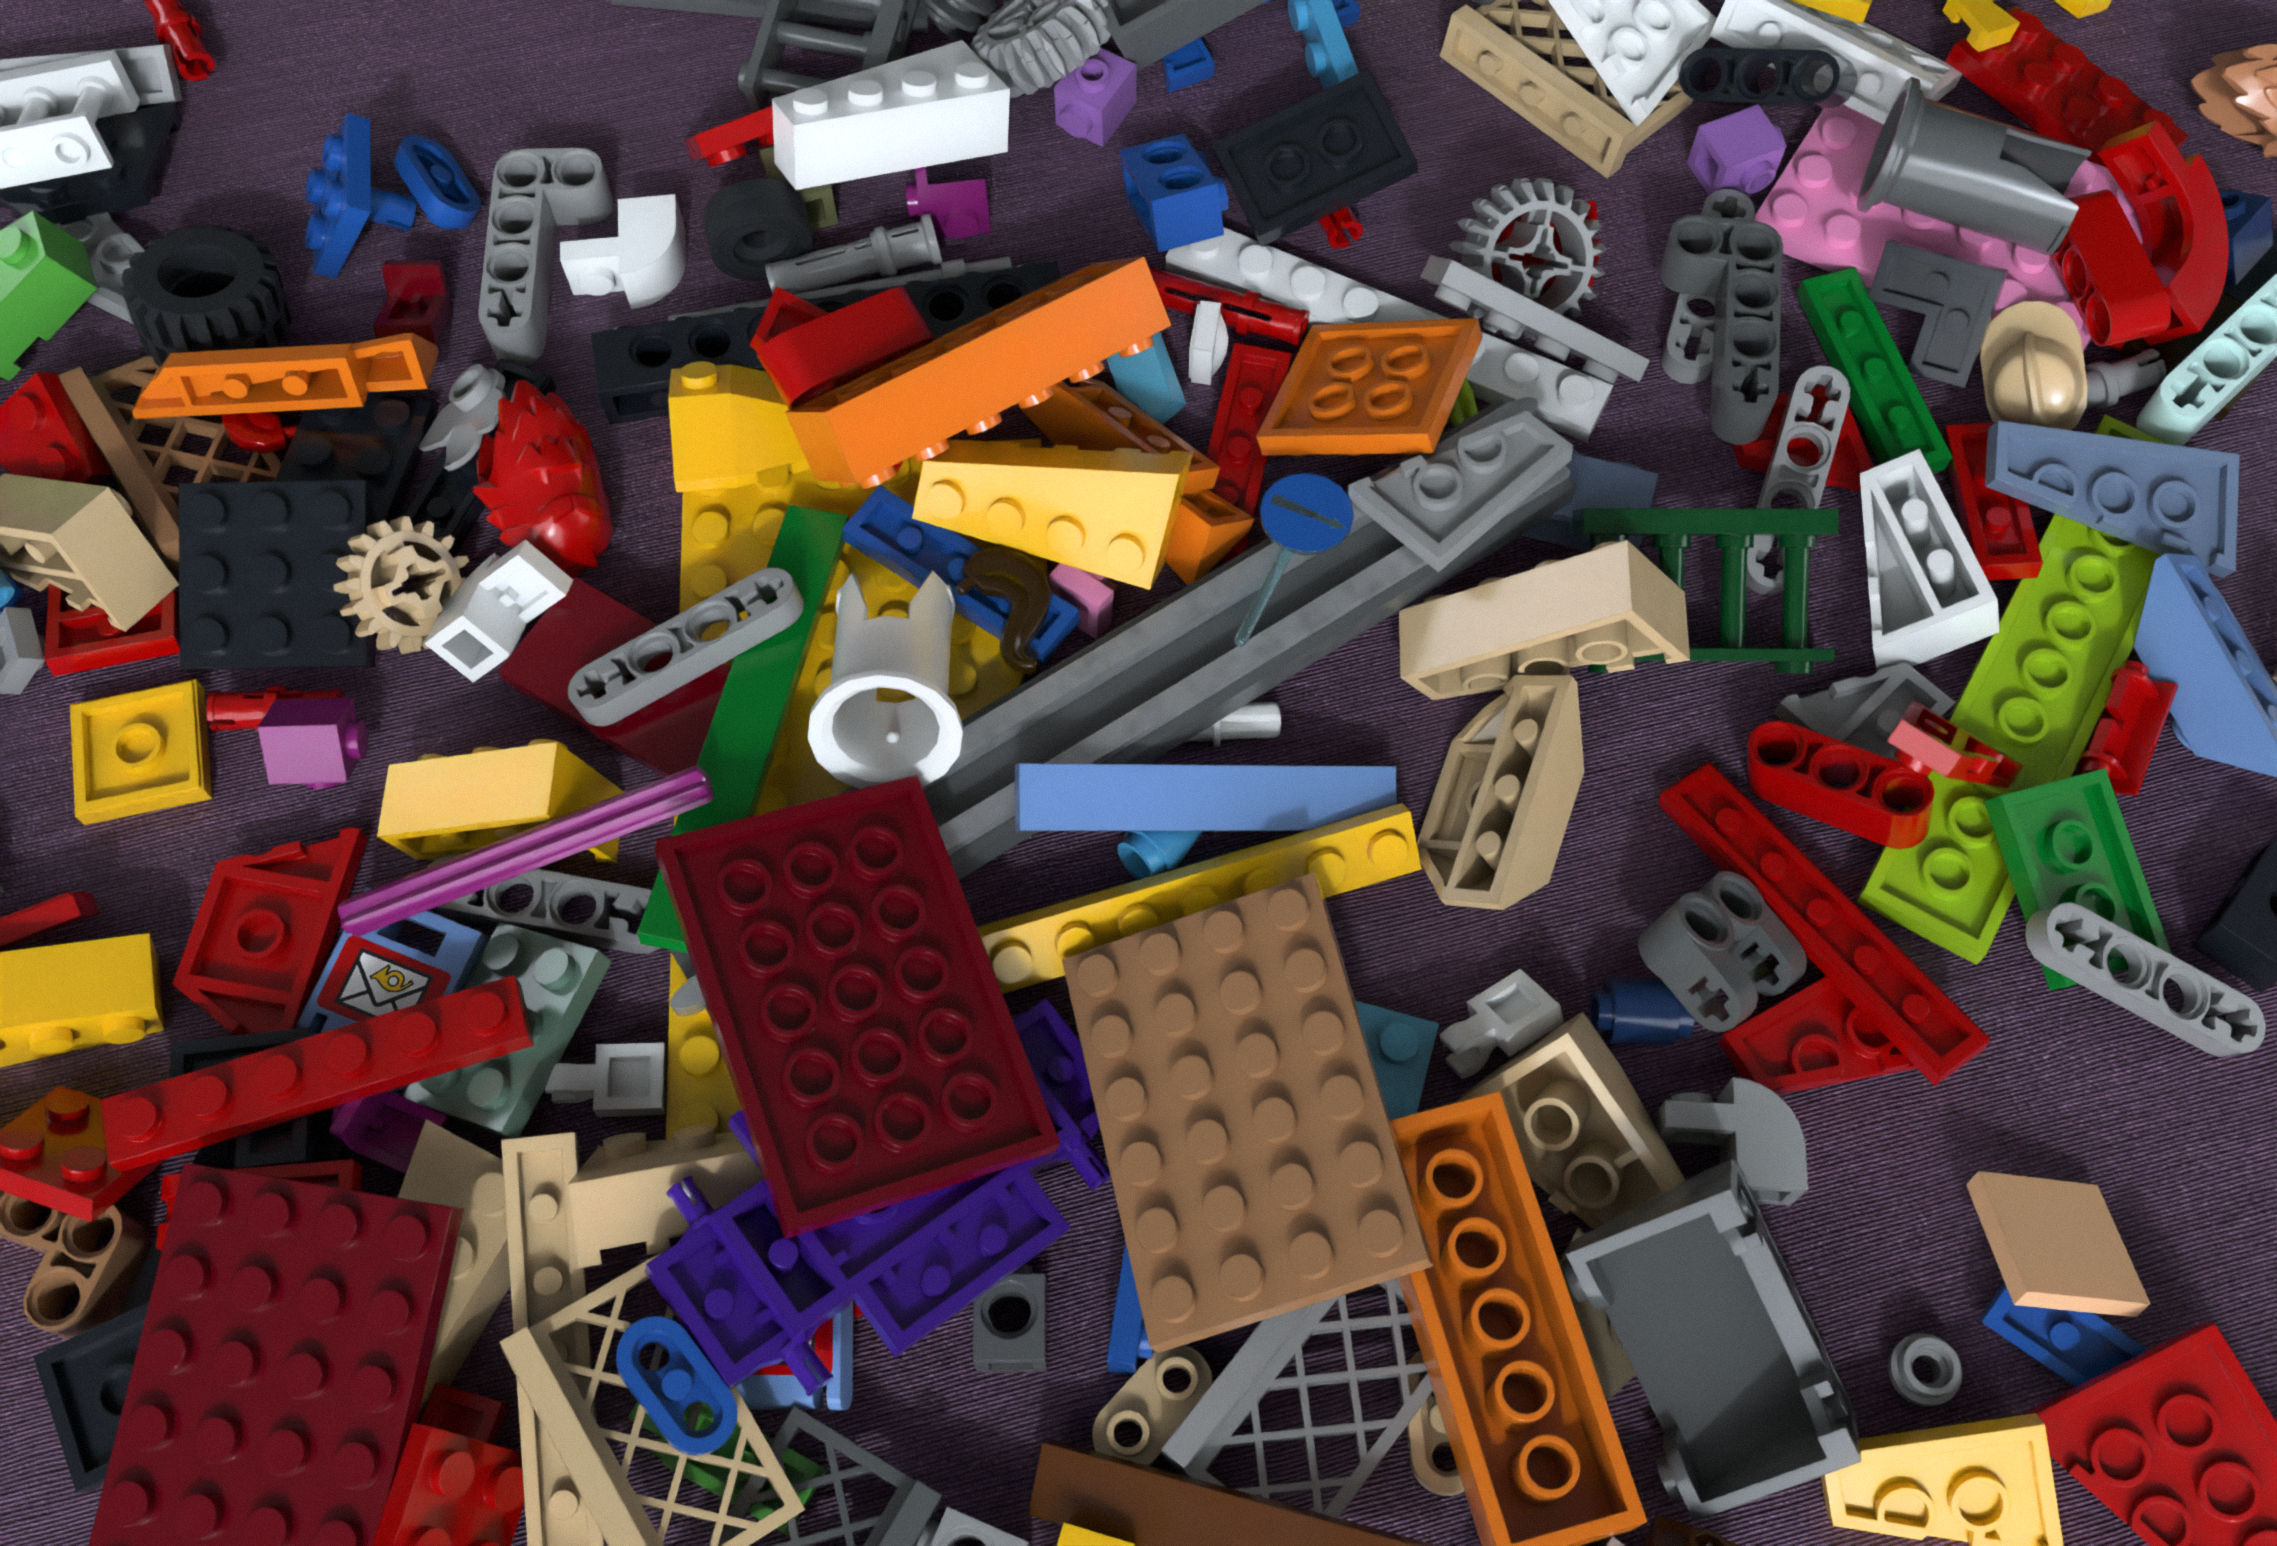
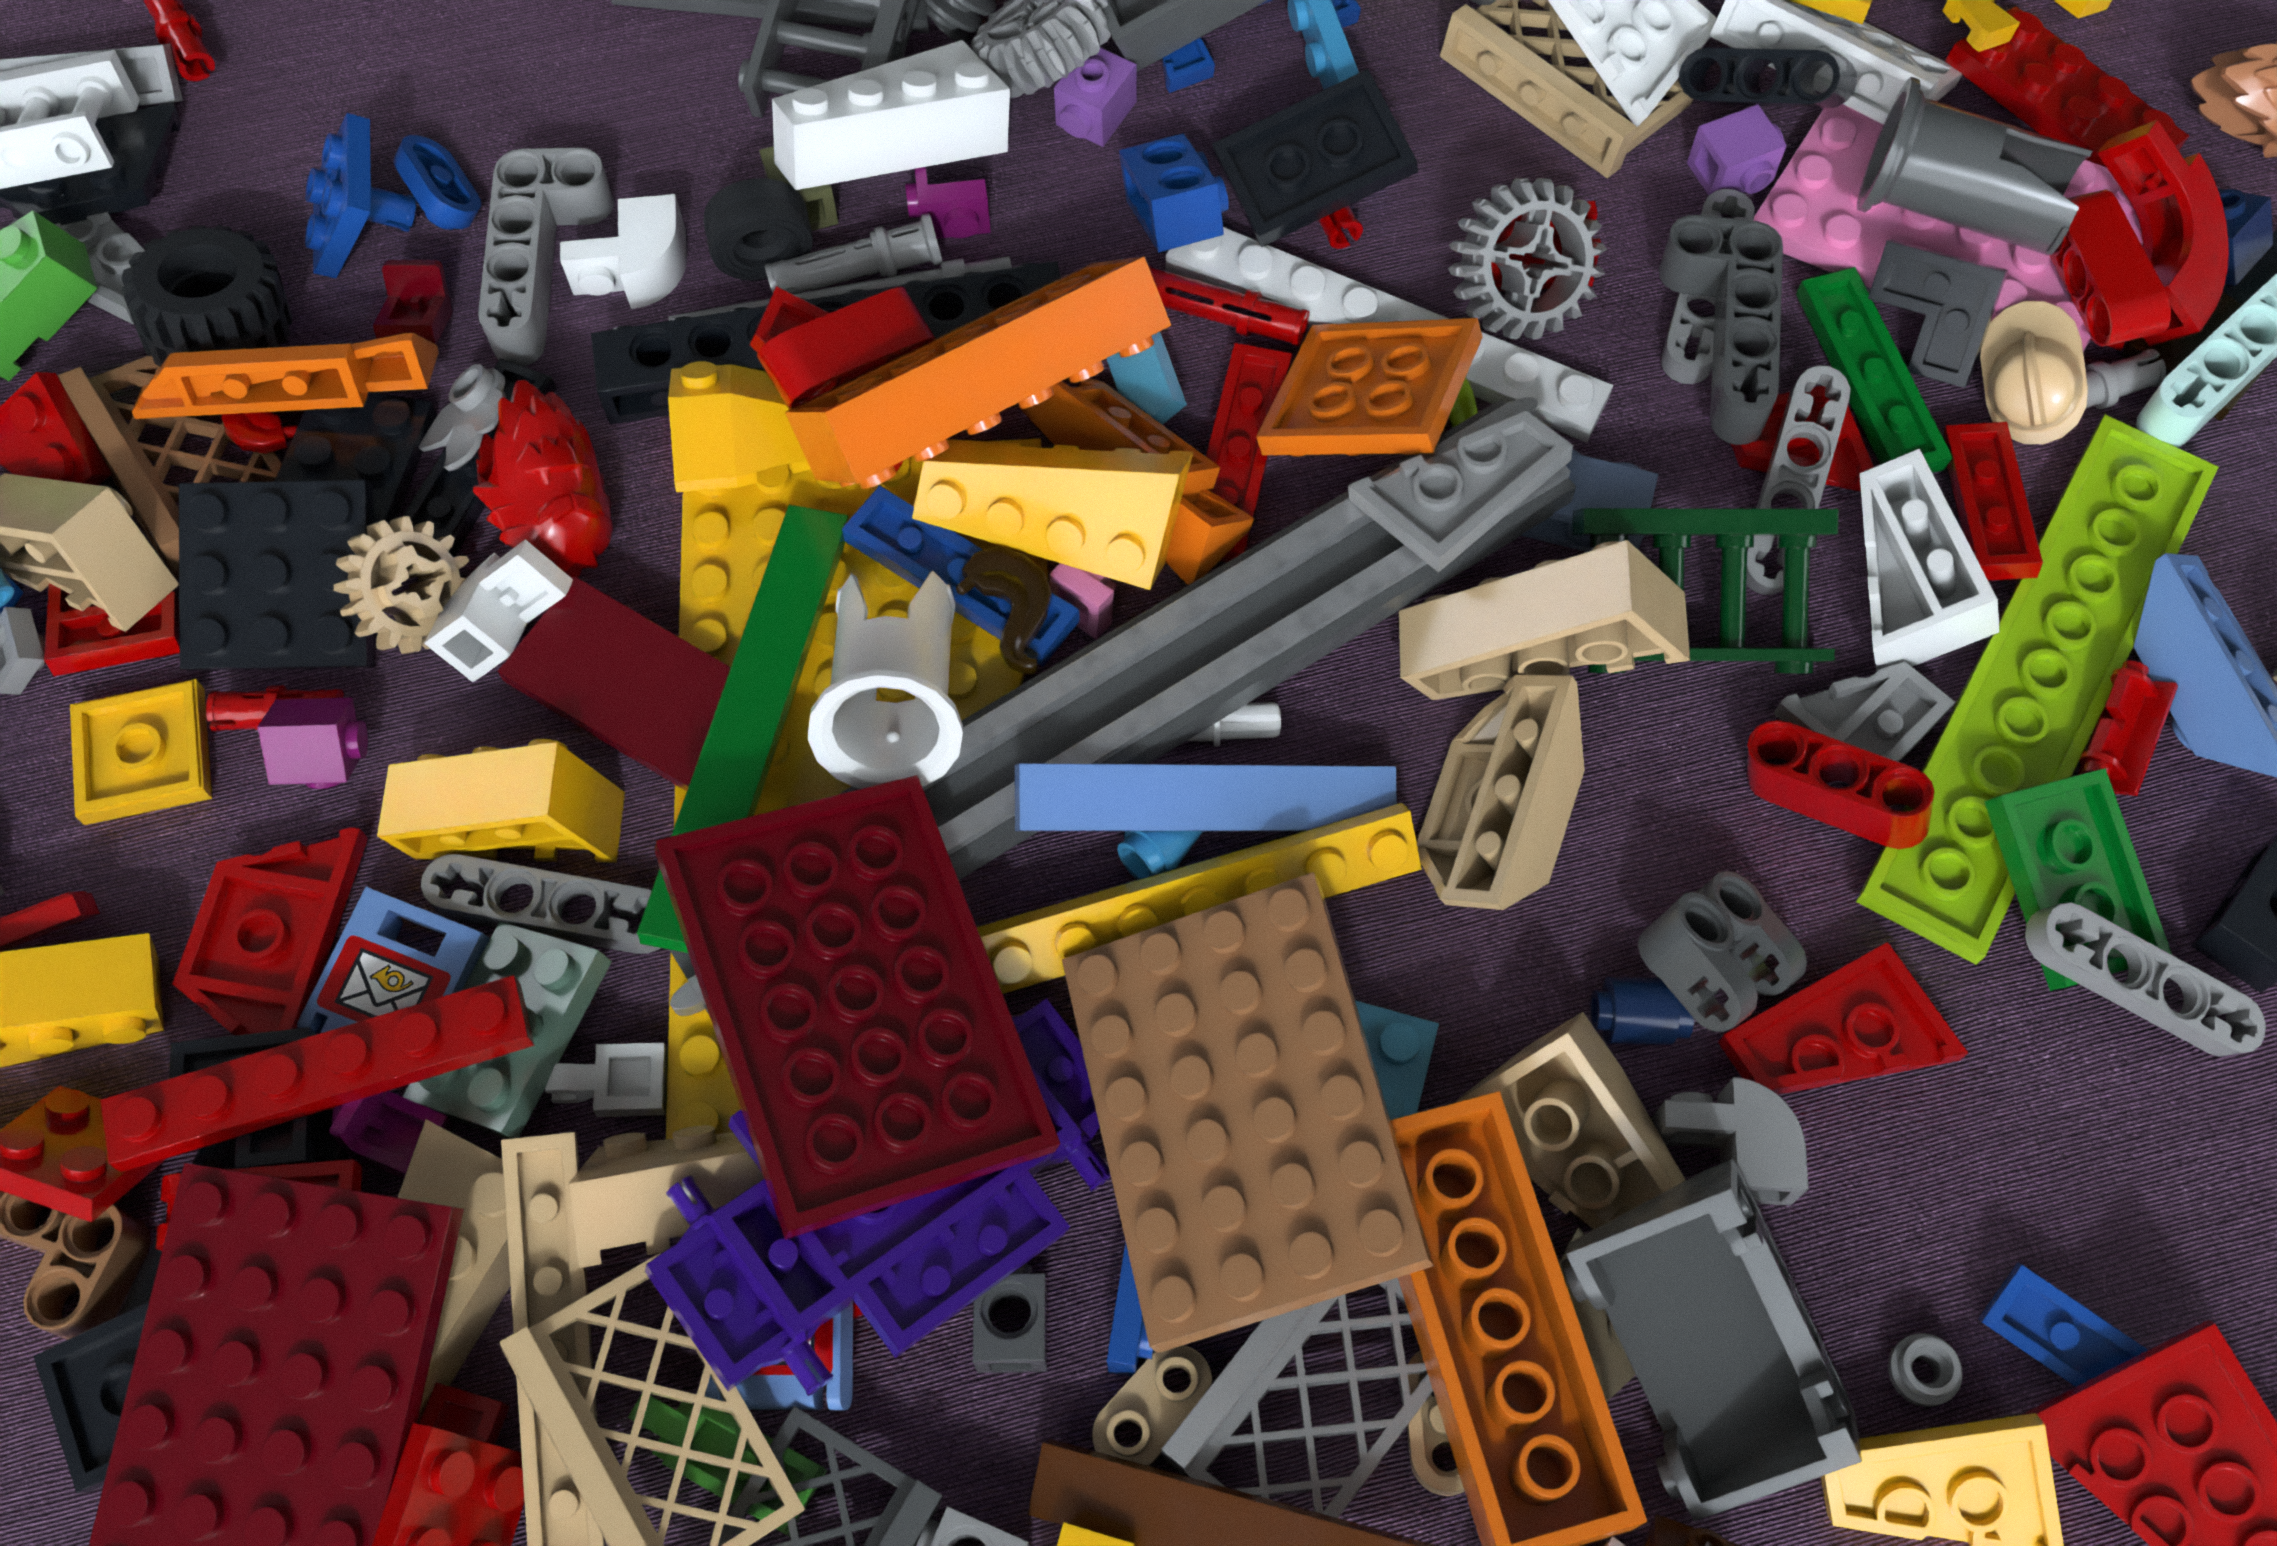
(526, 851): magenta axle -> none
(681, 1383): blue plate -> none
(690, 654): light grey beam -> none
(727, 140): red plate -> none
(1207, 342): white tile -> none
(1303, 517): blue piece -> none
(1505, 1016): white plate -> none
(1513, 311): light grey plate -> none
(1827, 924): red tile -> none
(1934, 743): red wing -> none
(2057, 1244): light nougat tile -> none
(2125, 487): sand blue wing -> none

